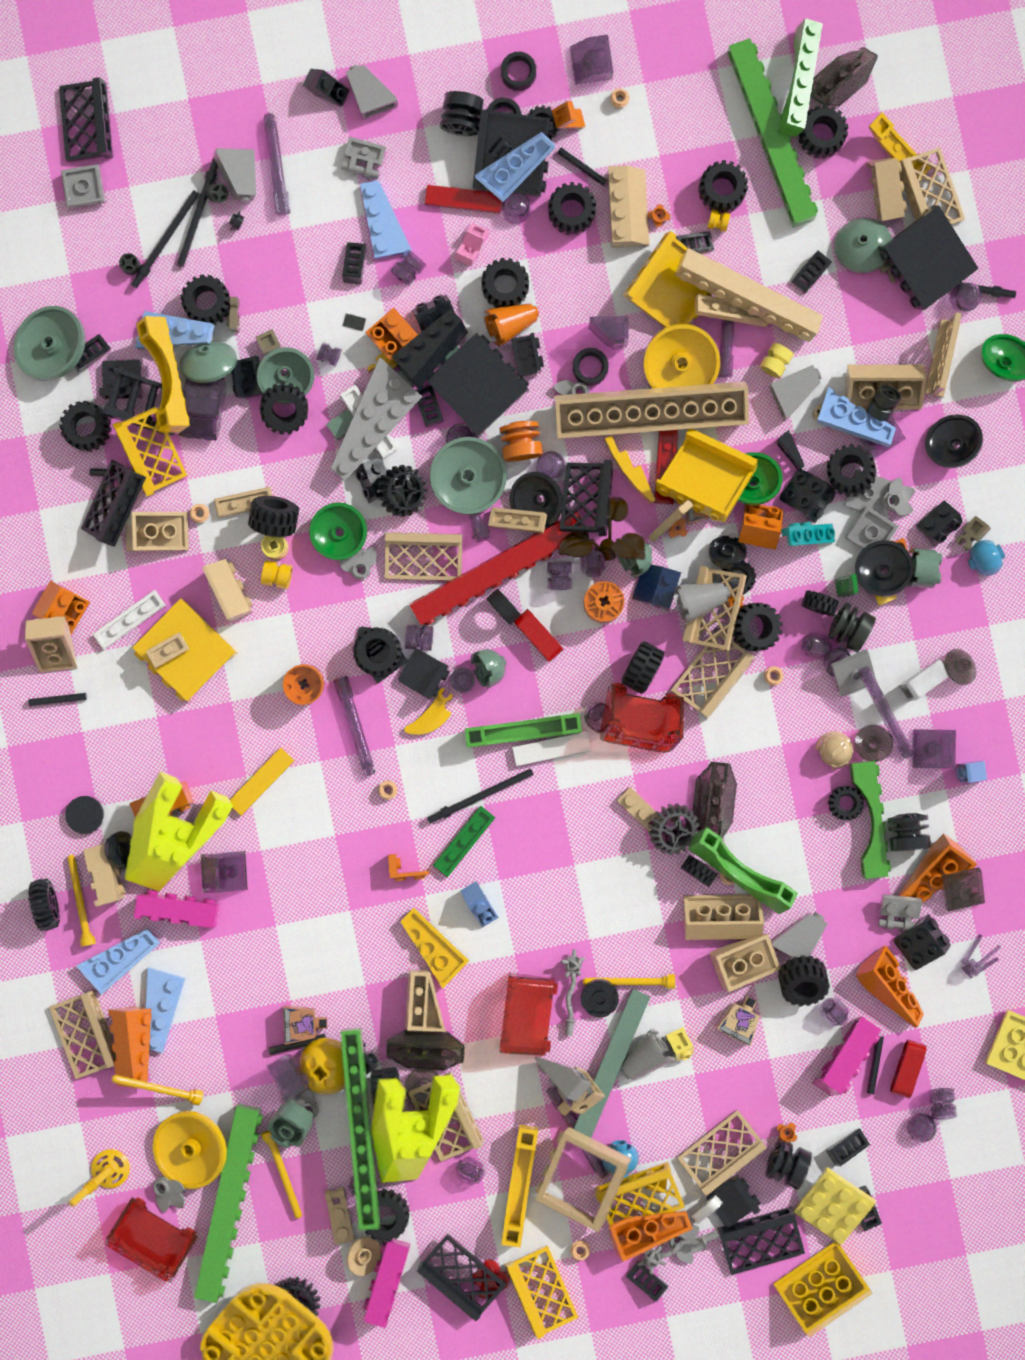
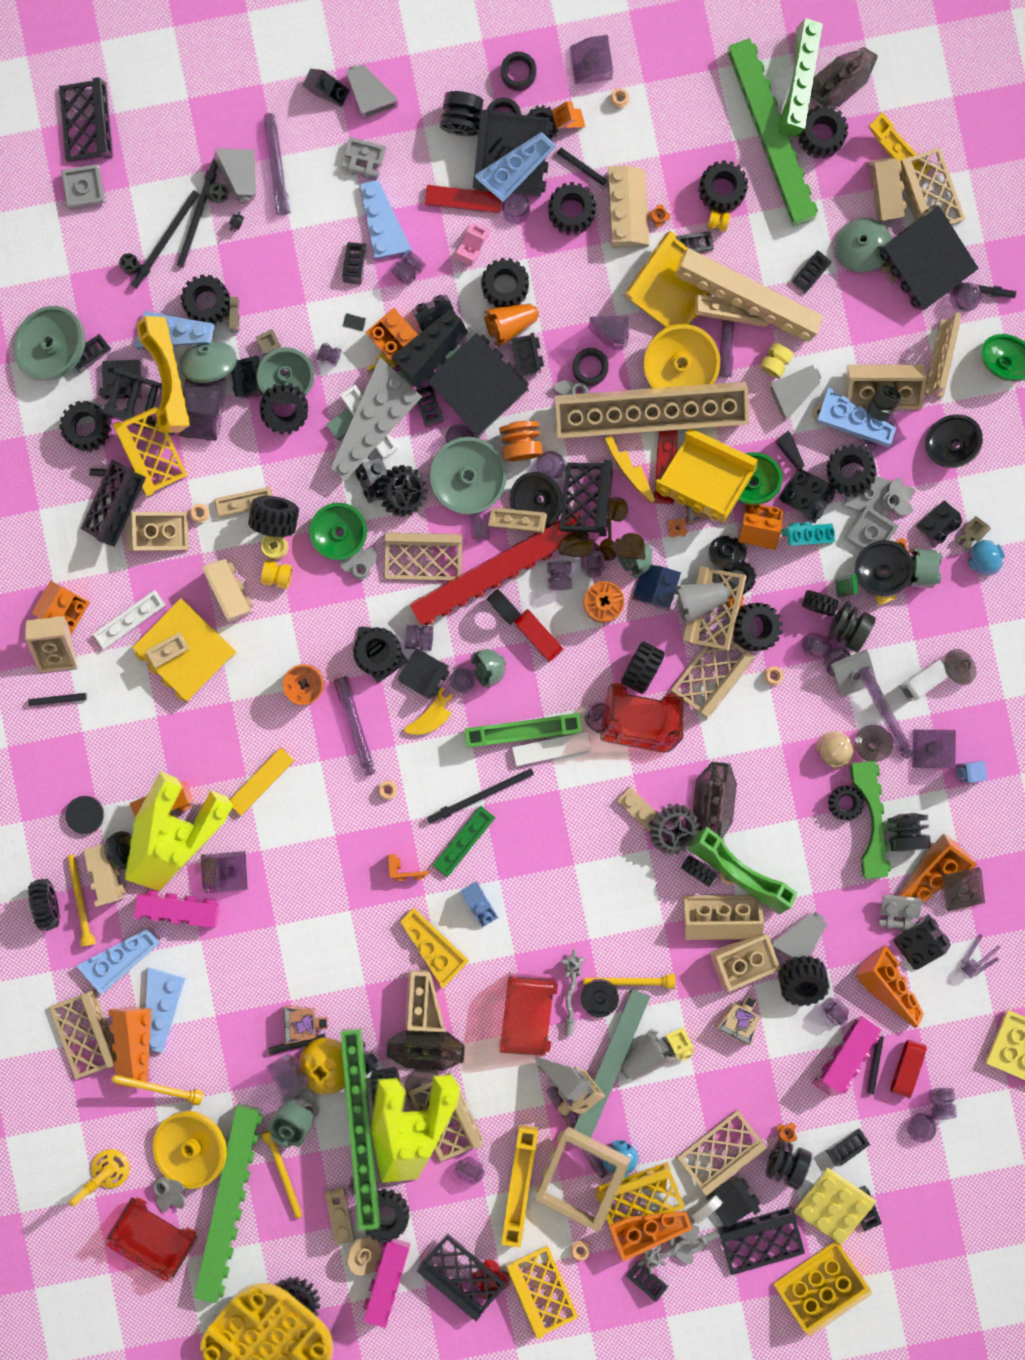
(674, 517): tan tile -> none

